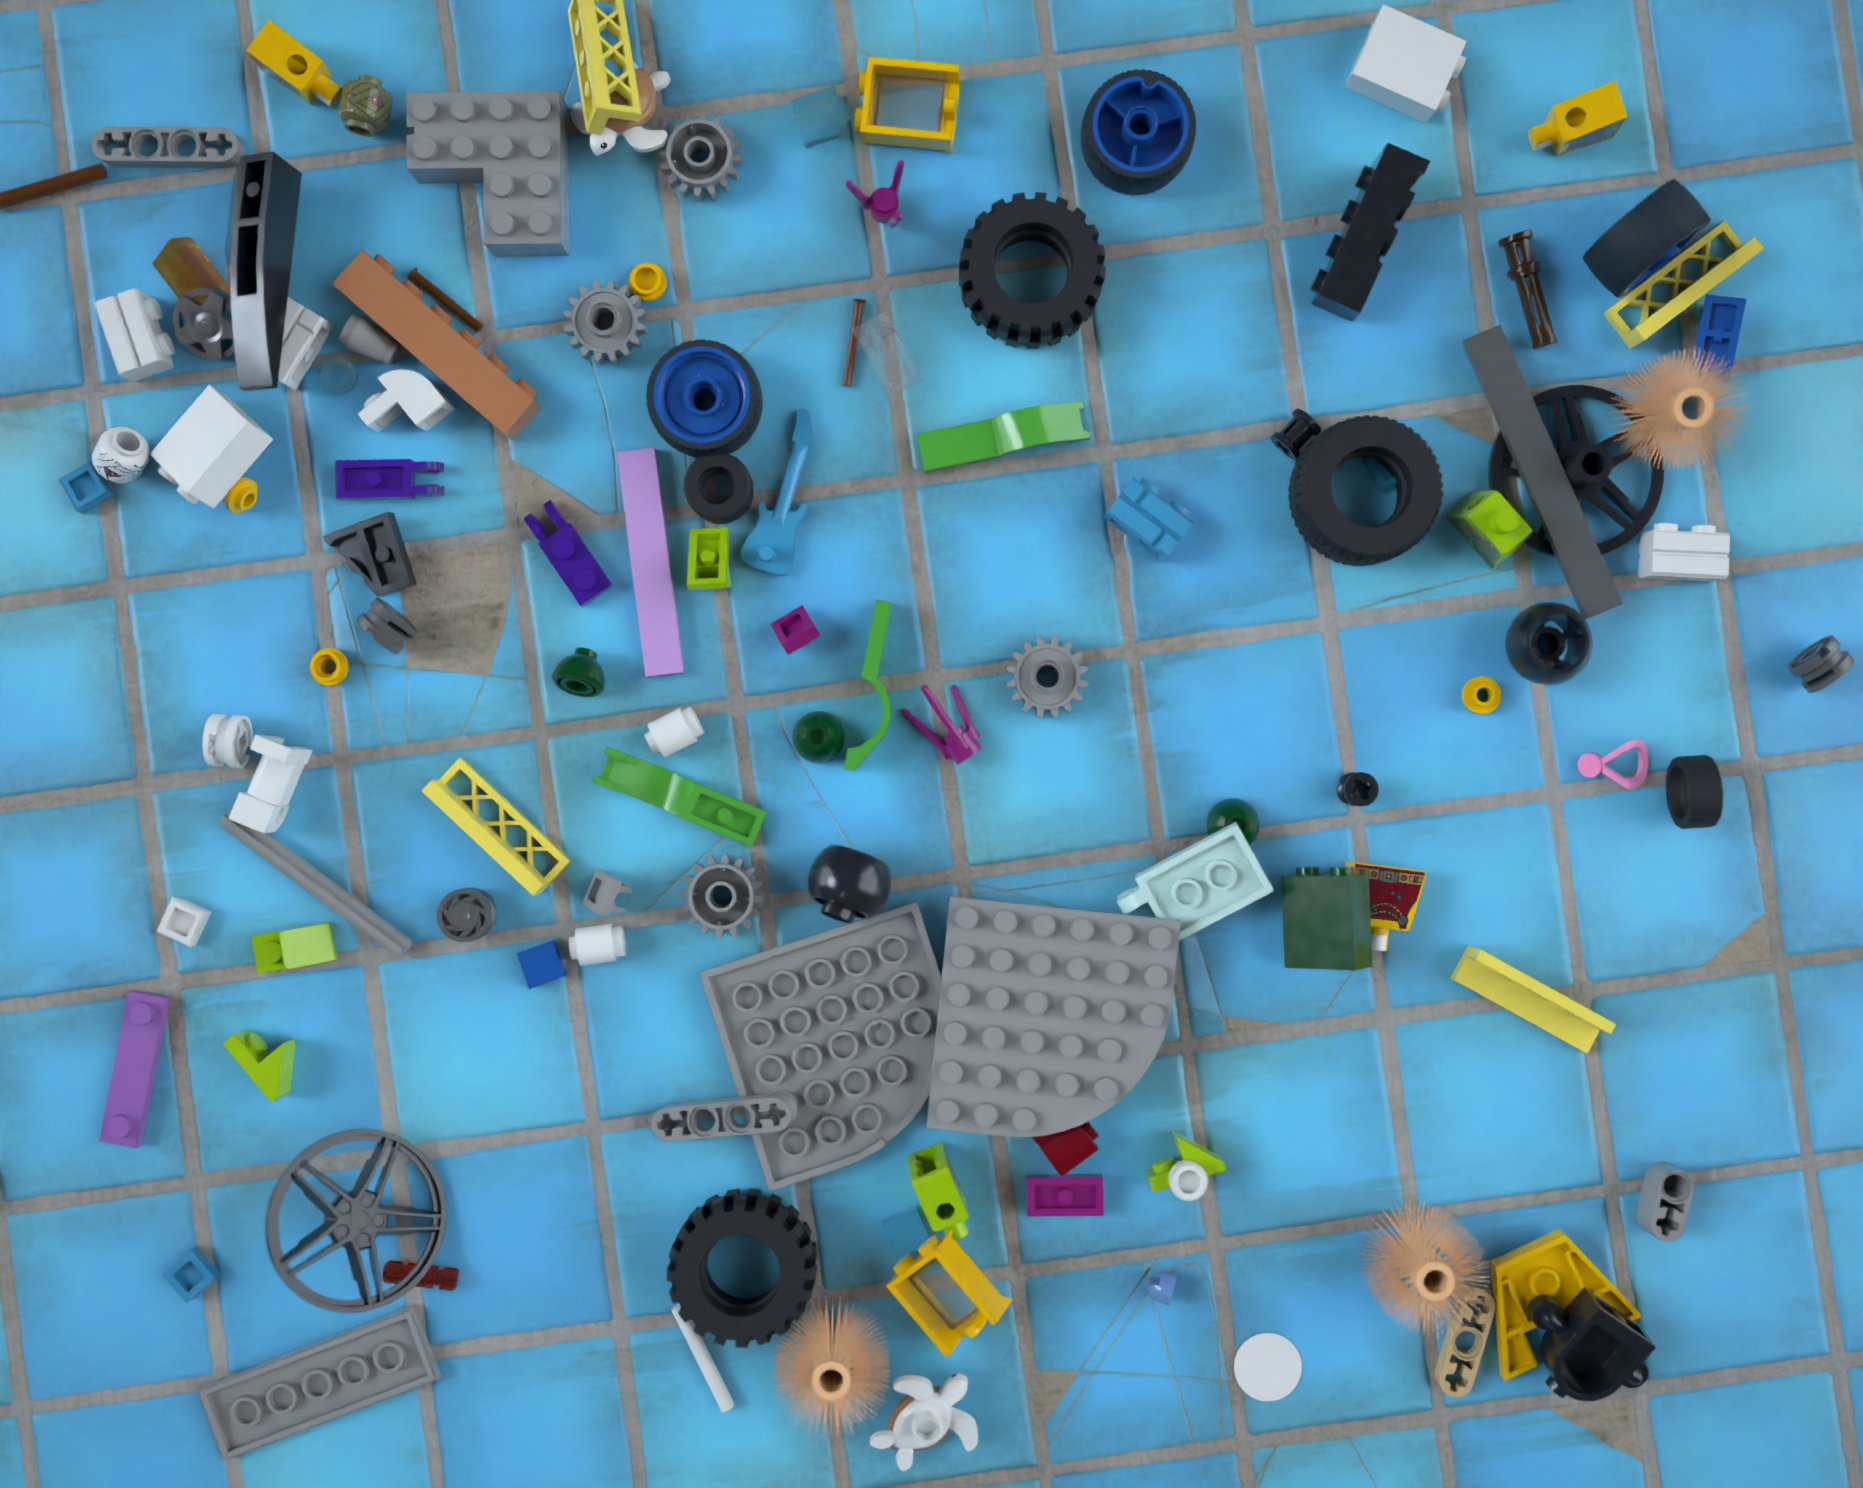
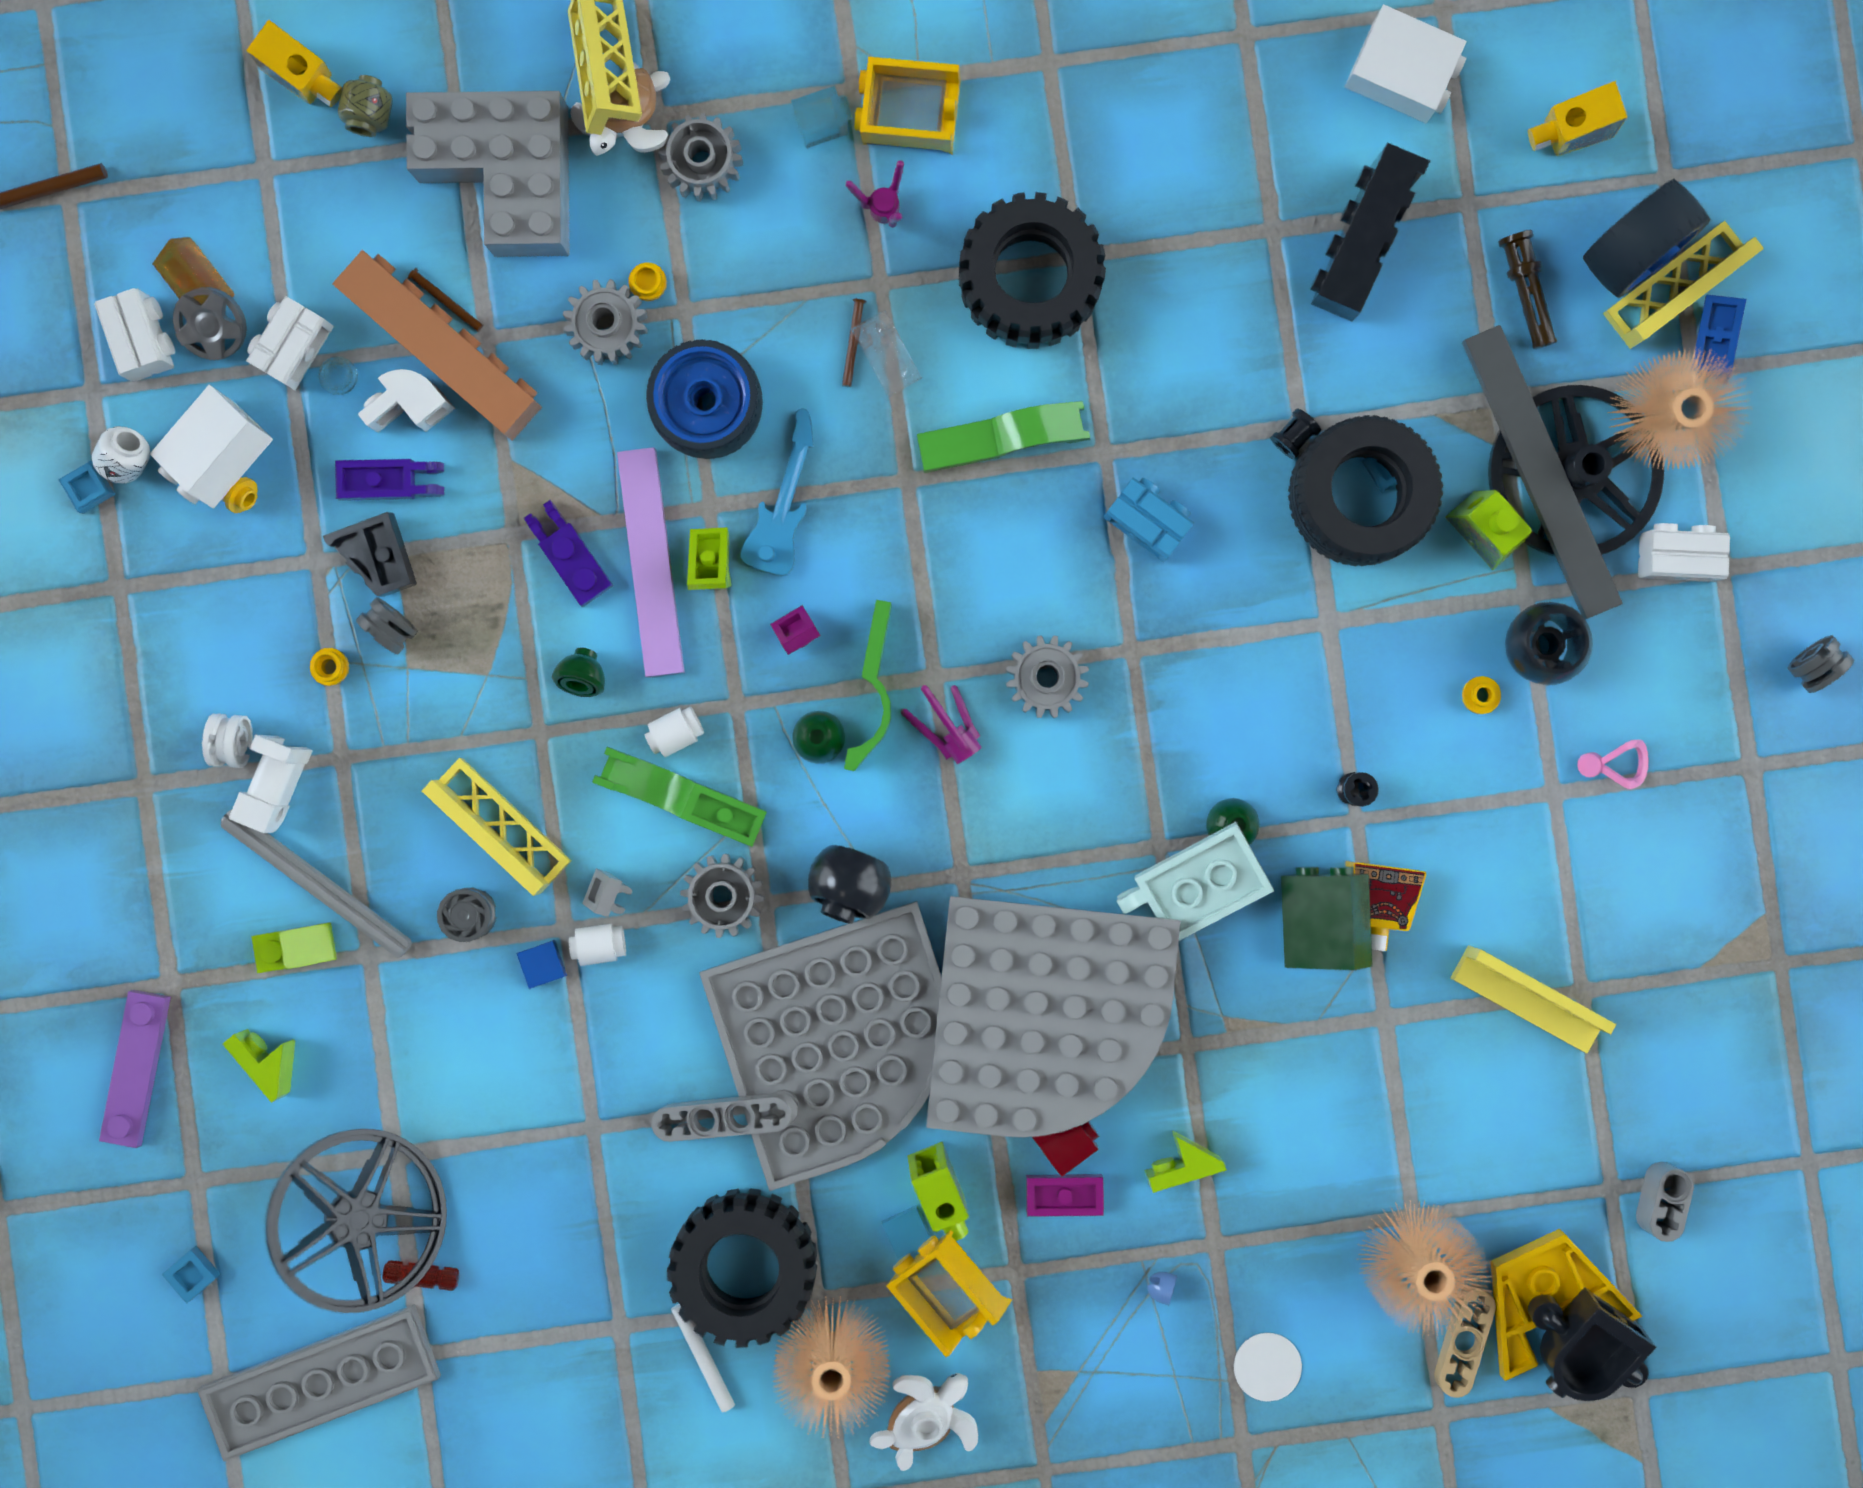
(168, 142): light grey beam -> none
(183, 921): white tile -> none
(260, 263): black wedge -> none
(368, 340): light grey cone -> none
(695, 482): black tyre -> none
(1134, 161): blue wheel -> none
(1188, 1180): white tile -> none
(1694, 791): black tyre -> none

